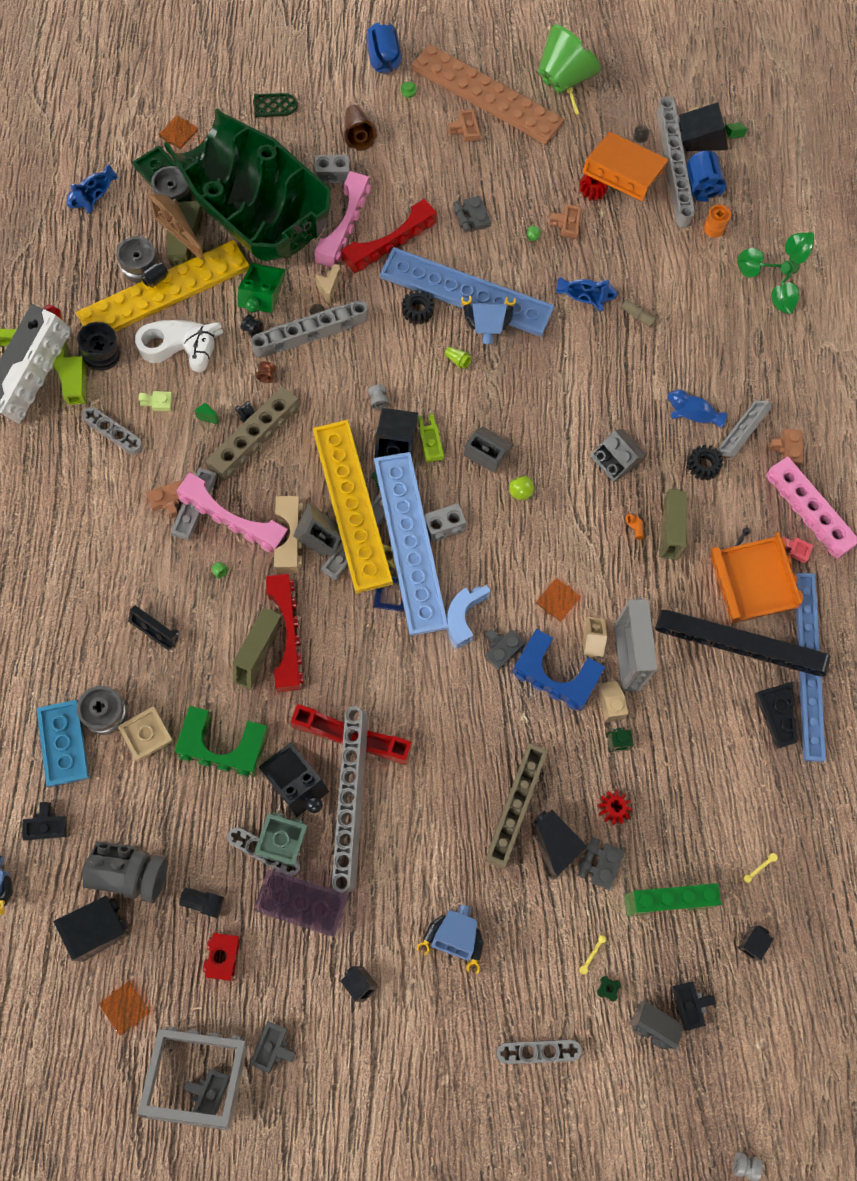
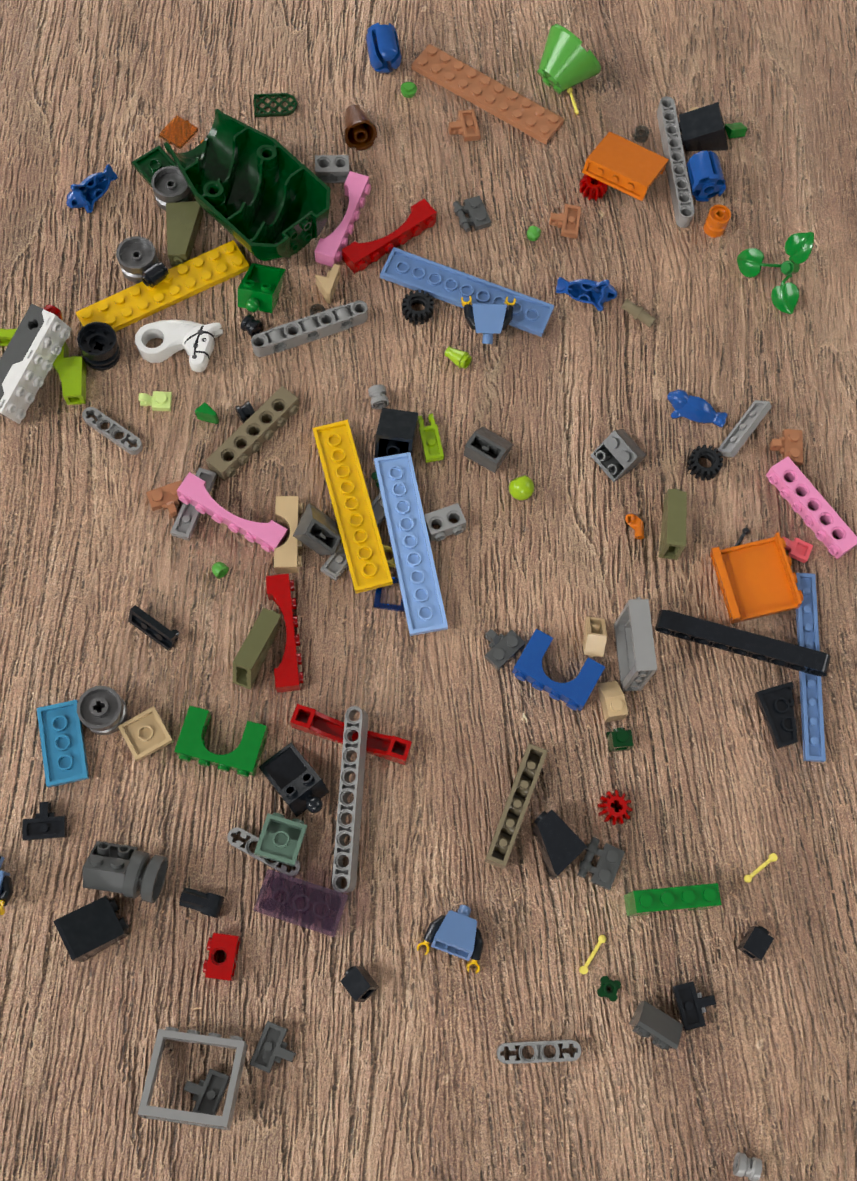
(124, 1008): clear orange piece -> none
(169, 215): medium nougat wedge -> none
(266, 372): copper wheel -> none
(457, 628): light blue arch -> none
(558, 599): clear orange piece -> none

